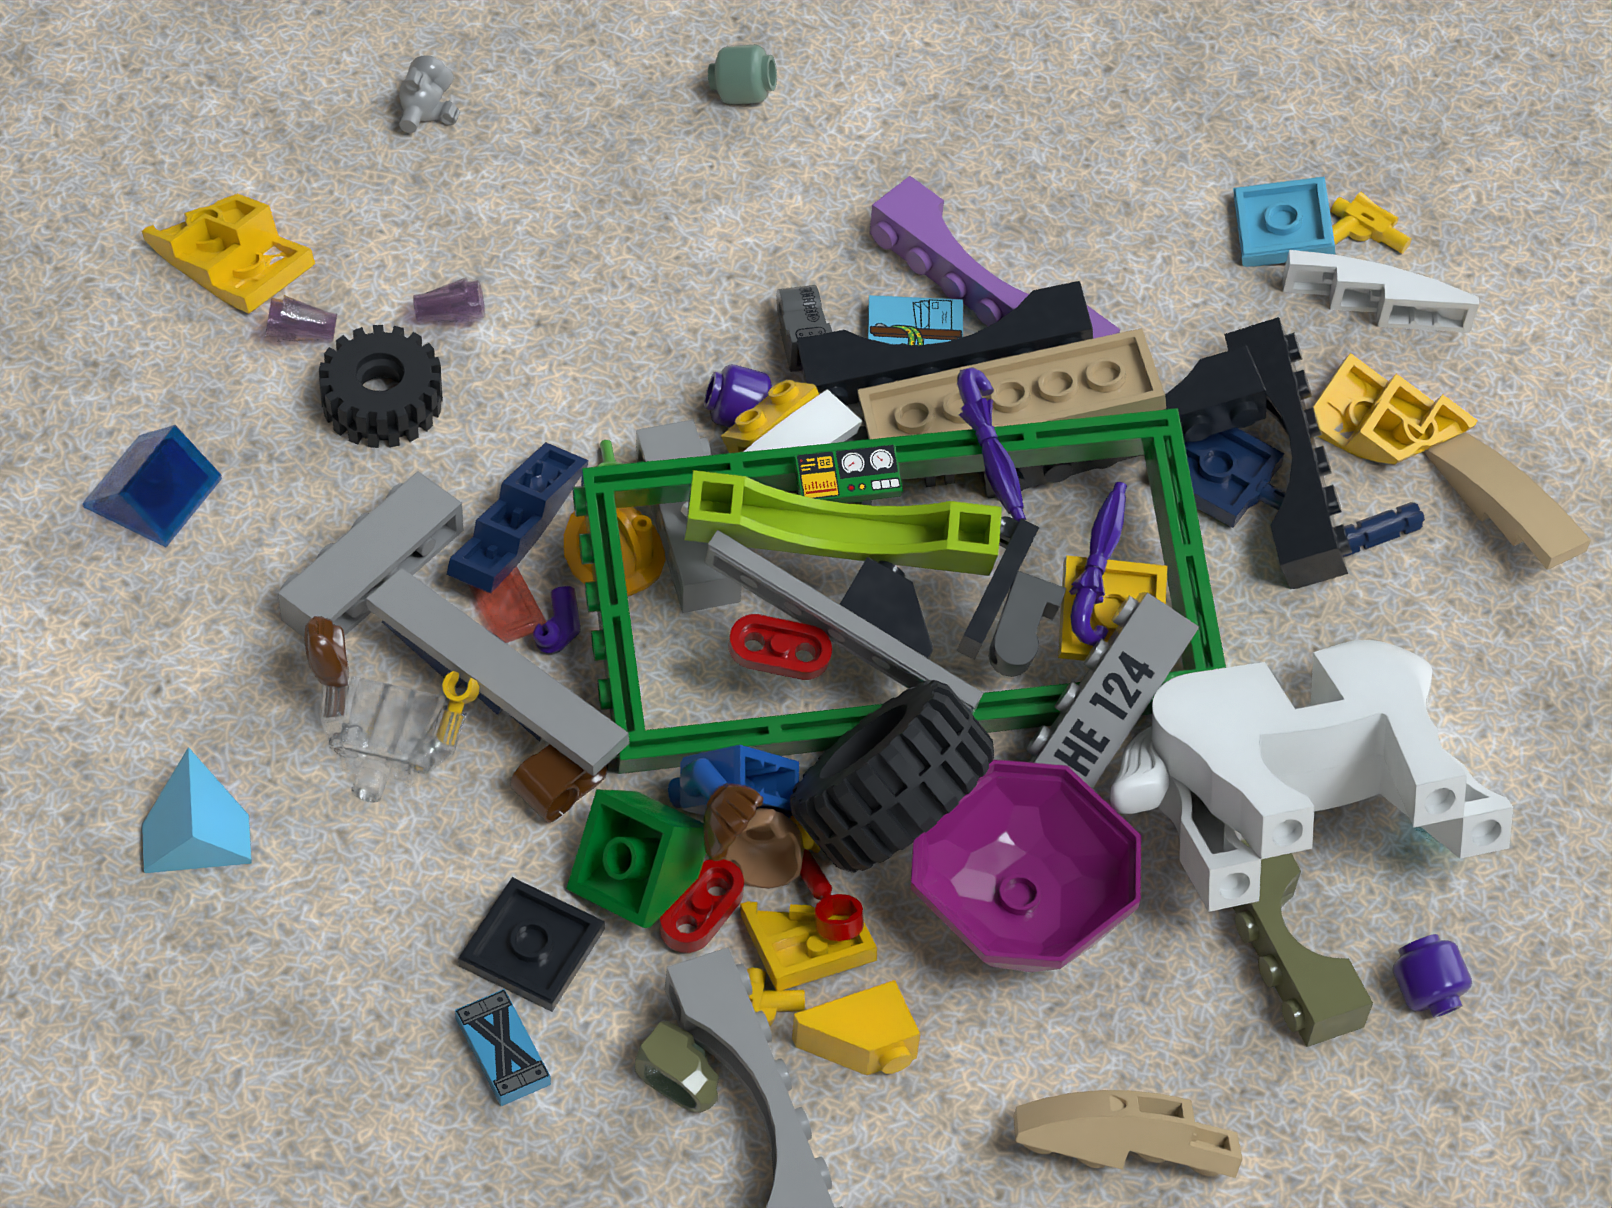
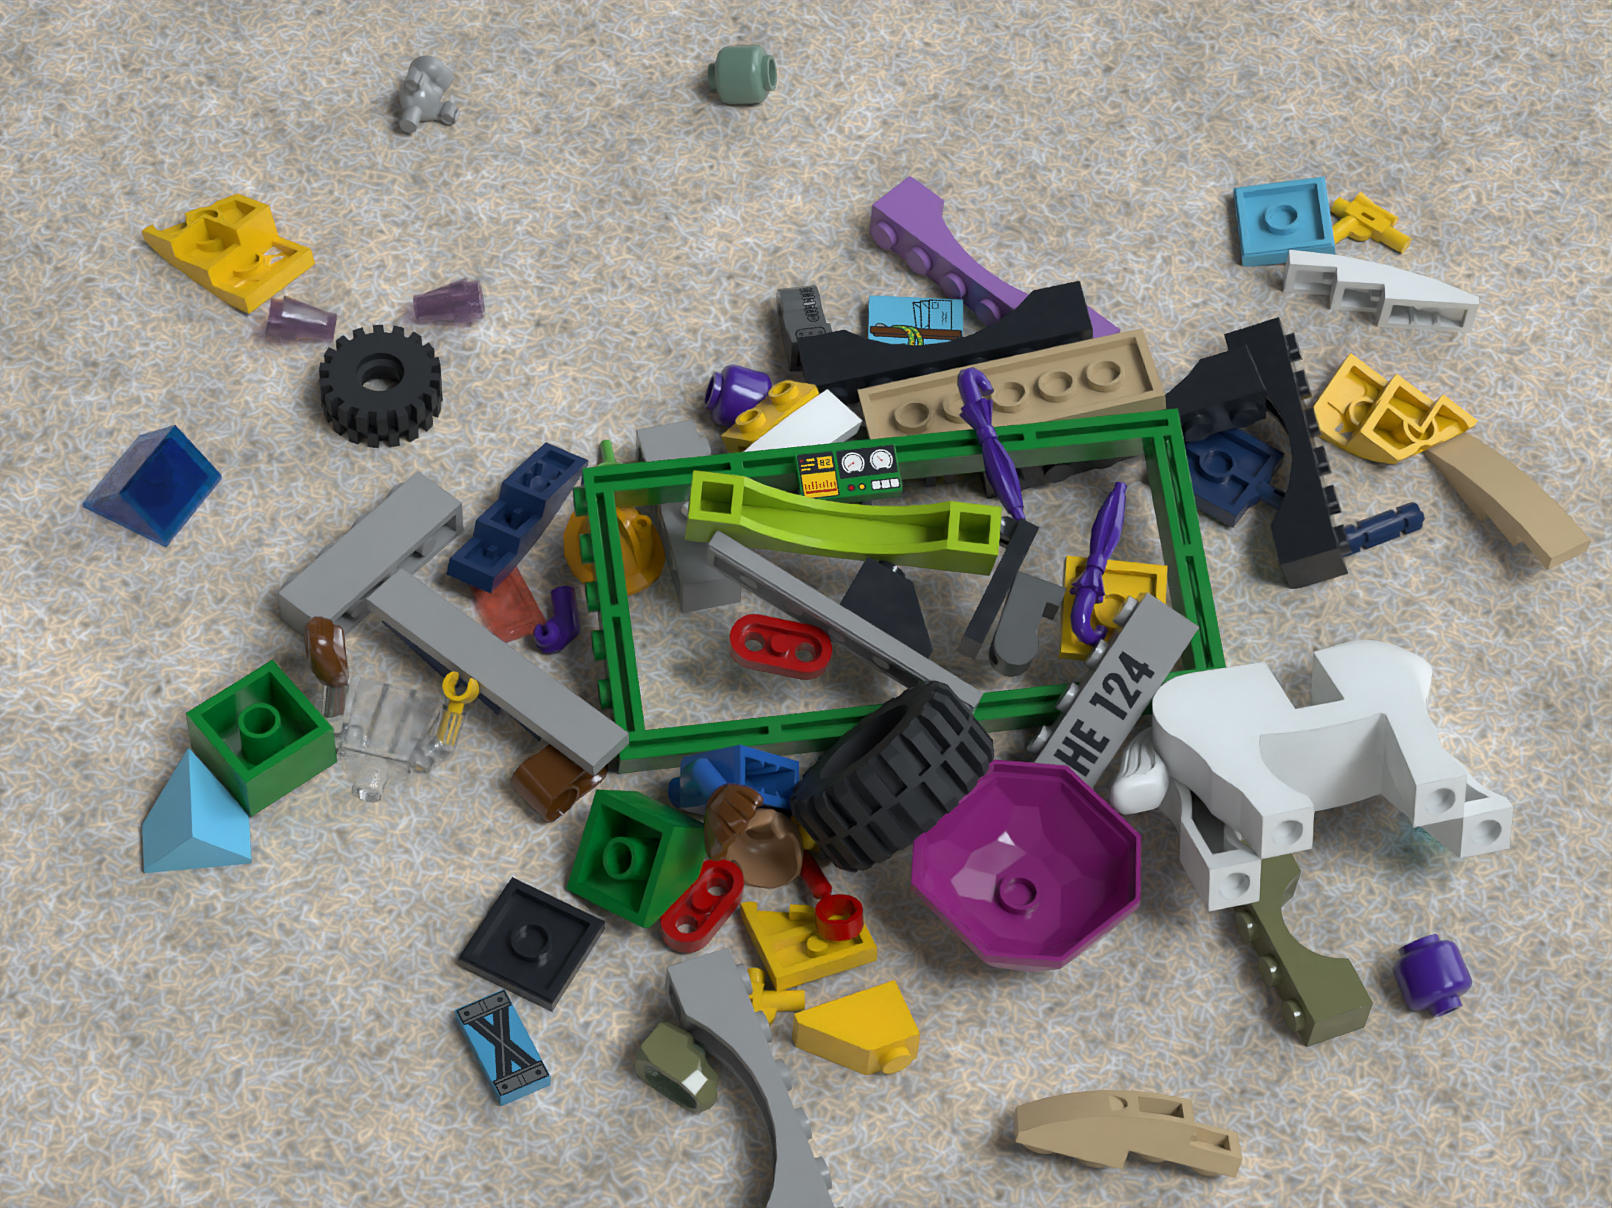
(261, 737): none -> green brick

